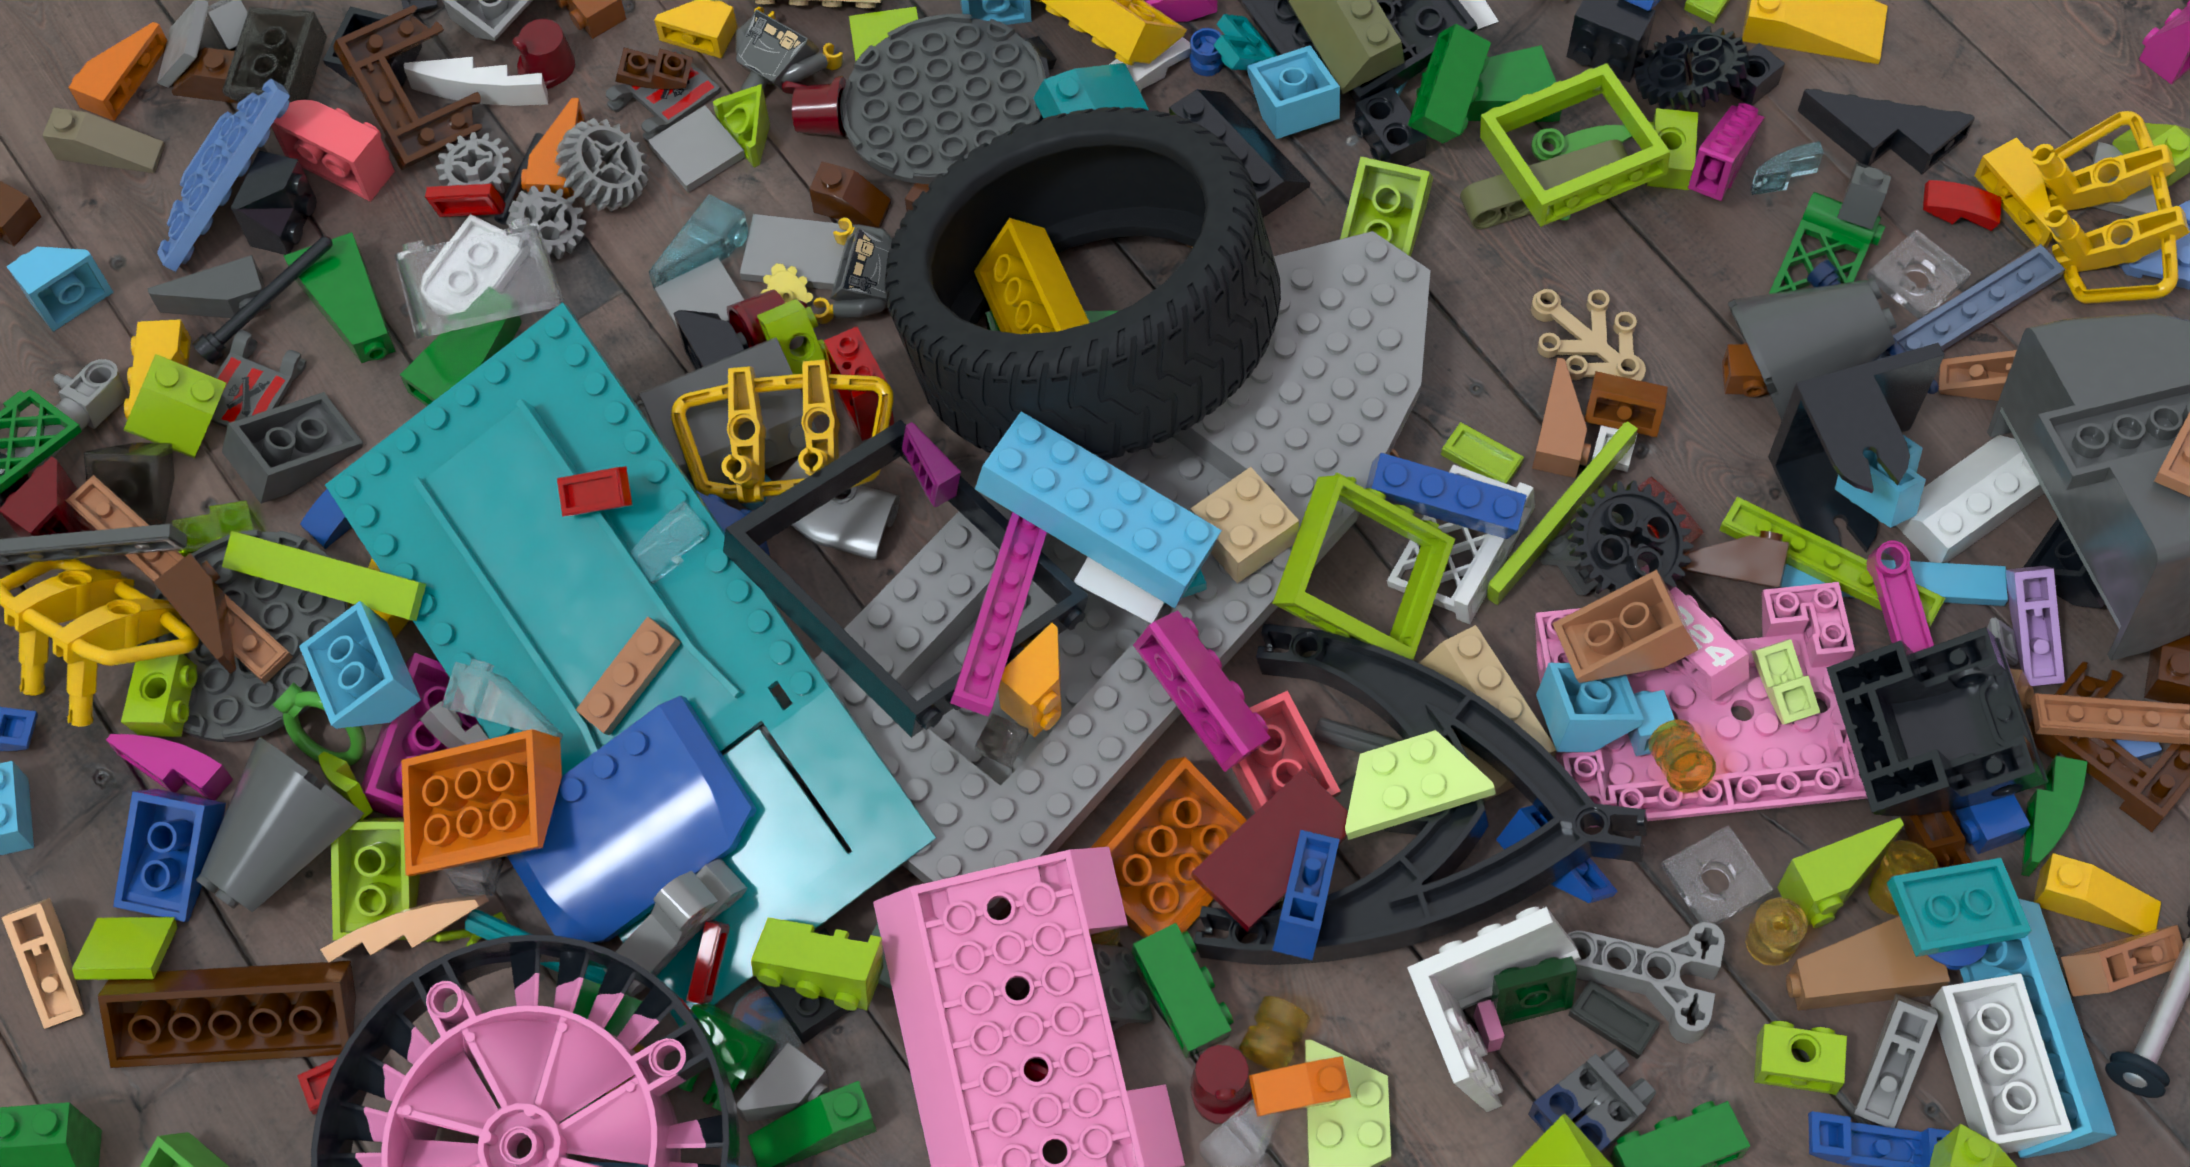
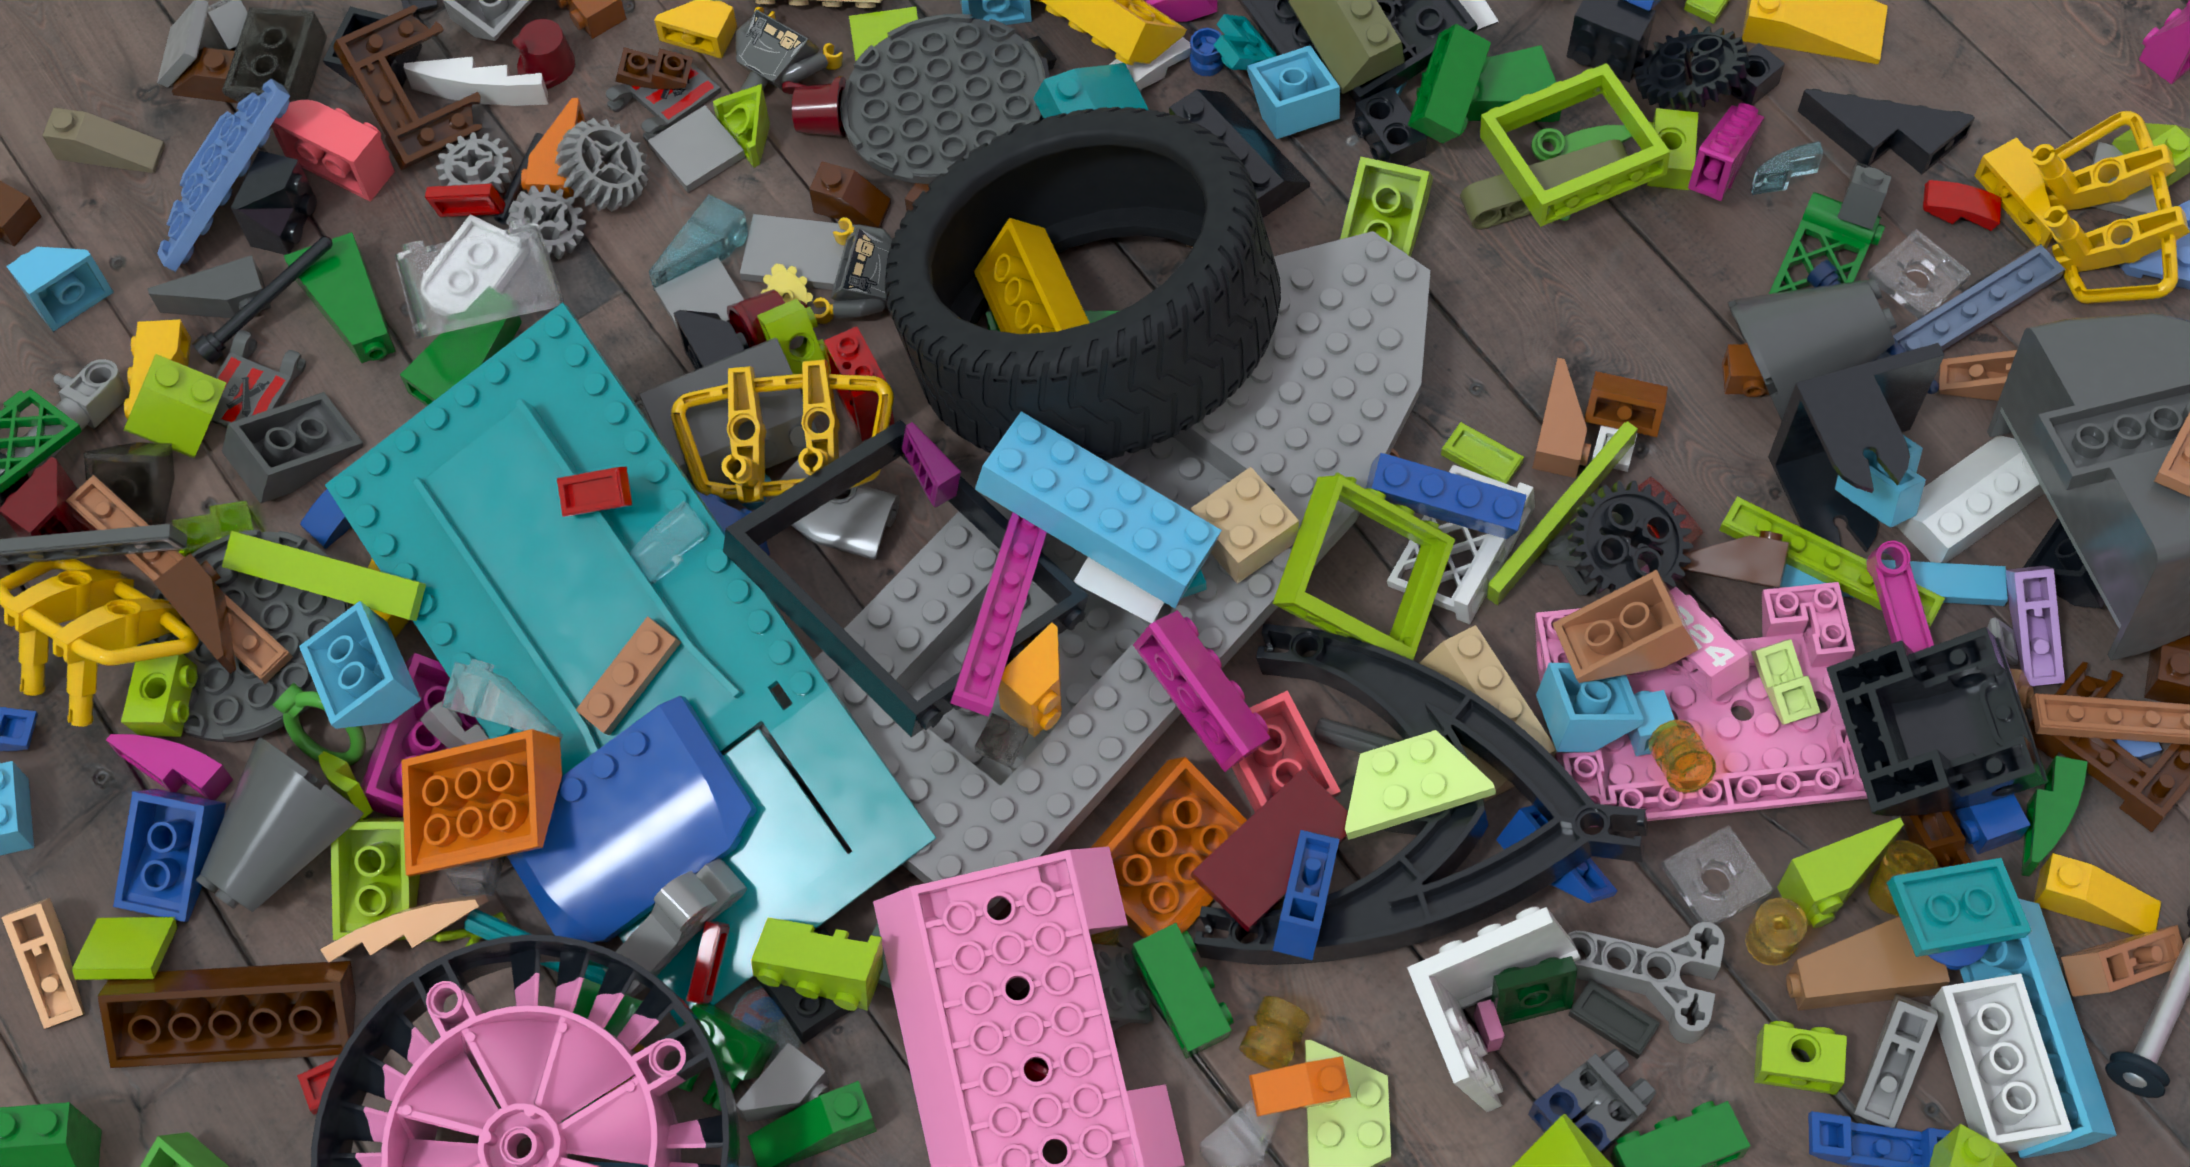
(115, 74): orange slope -> none
(1220, 1083): dark red hat -> none
(1589, 341): tan plant -> none

